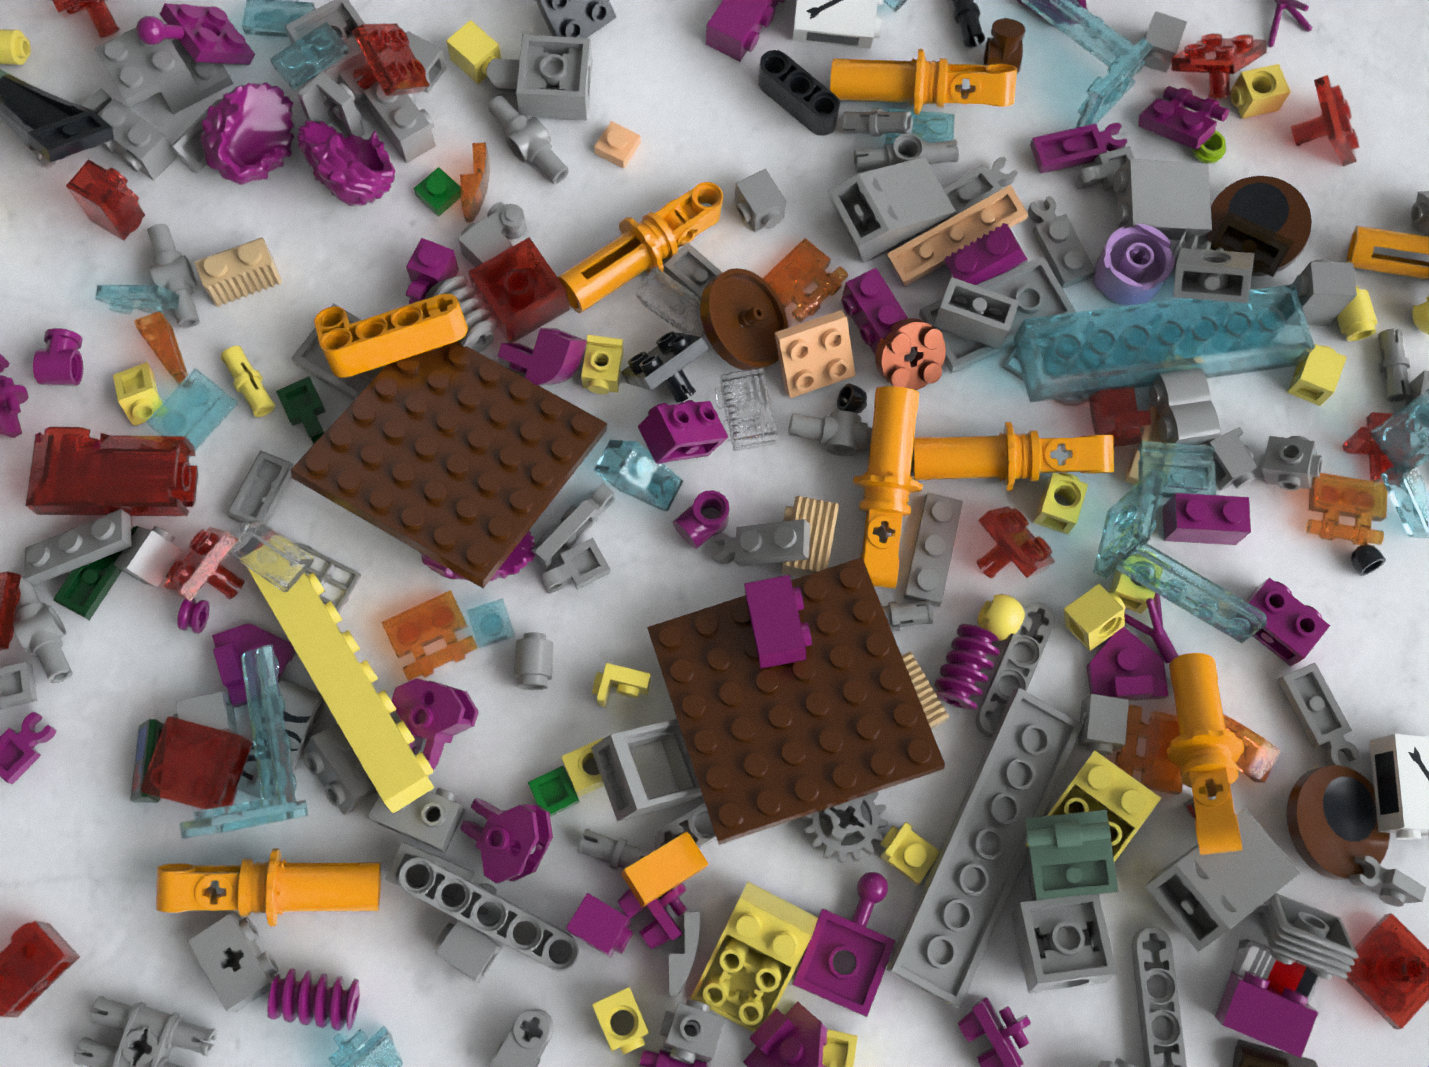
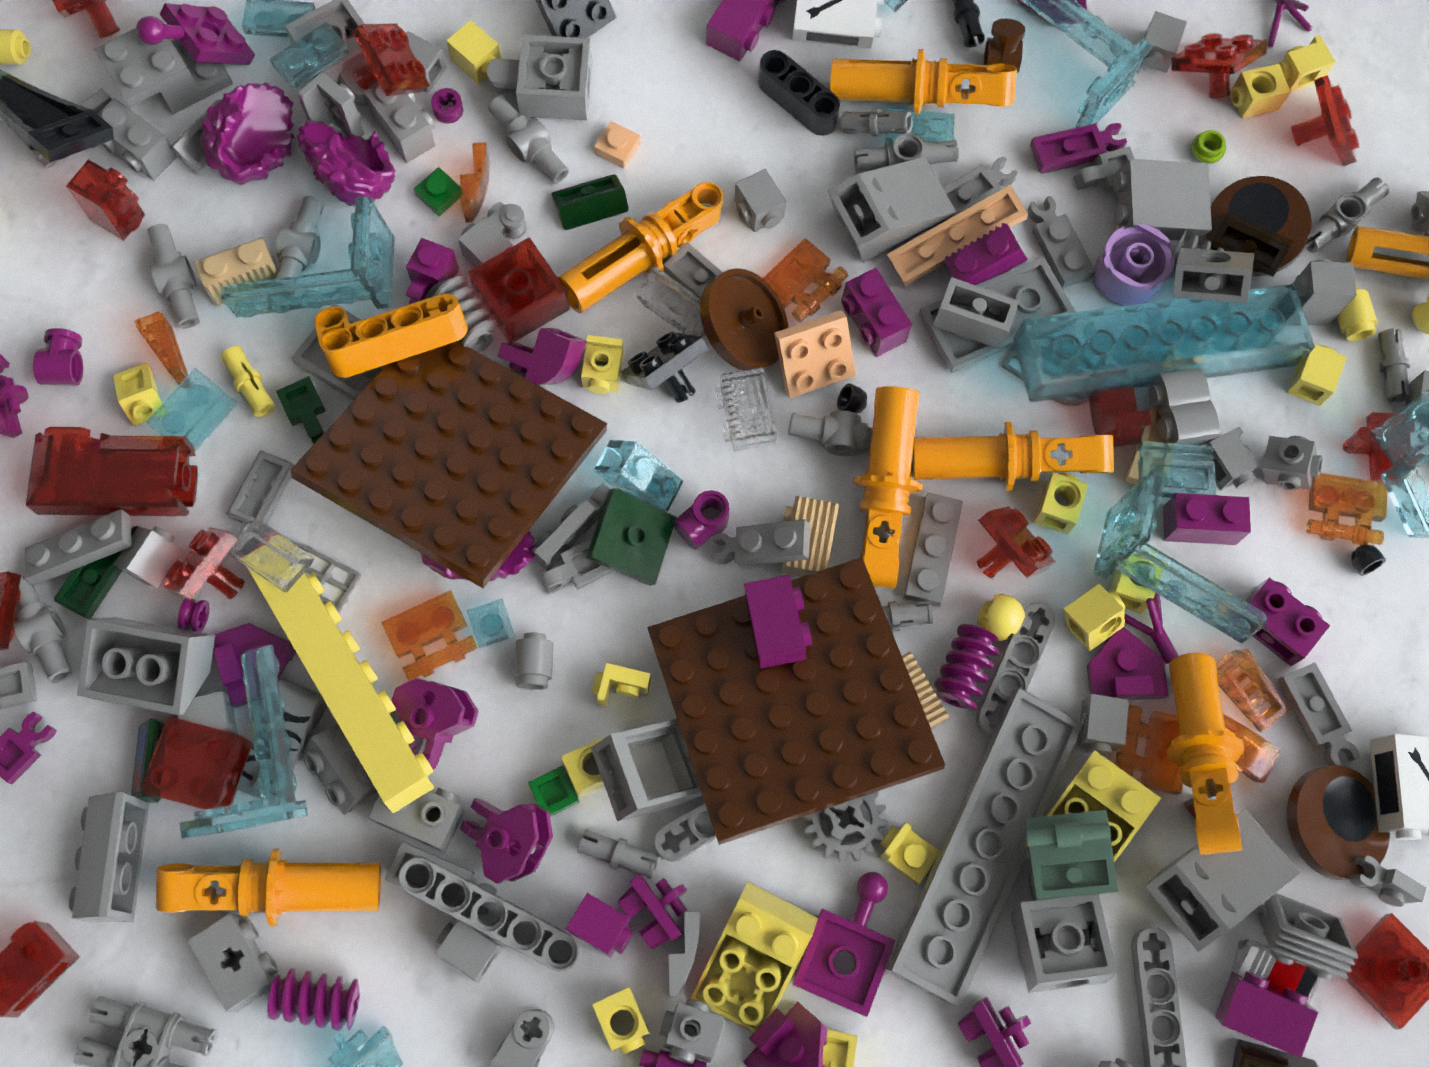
(109, 858): none -> light grey slope
(142, 297): clear light blue plate -> none
(143, 664): none -> light grey slope
(301, 242): none -> light grey pin
(366, 279): none -> clear light blue bracket
(443, 97): none -> magenta bush
(590, 201): none -> dark green slope
(631, 537): none -> dark green plate
(664, 869): light orange tile -> none
(682, 431): magenta brick -> none
(926, 365): plate -> none
(1180, 124): magenta plate -> none
(1259, 681): none -> clear orange slope
(1307, 63): none -> light yellow brick
(1346, 214): none -> light grey pin

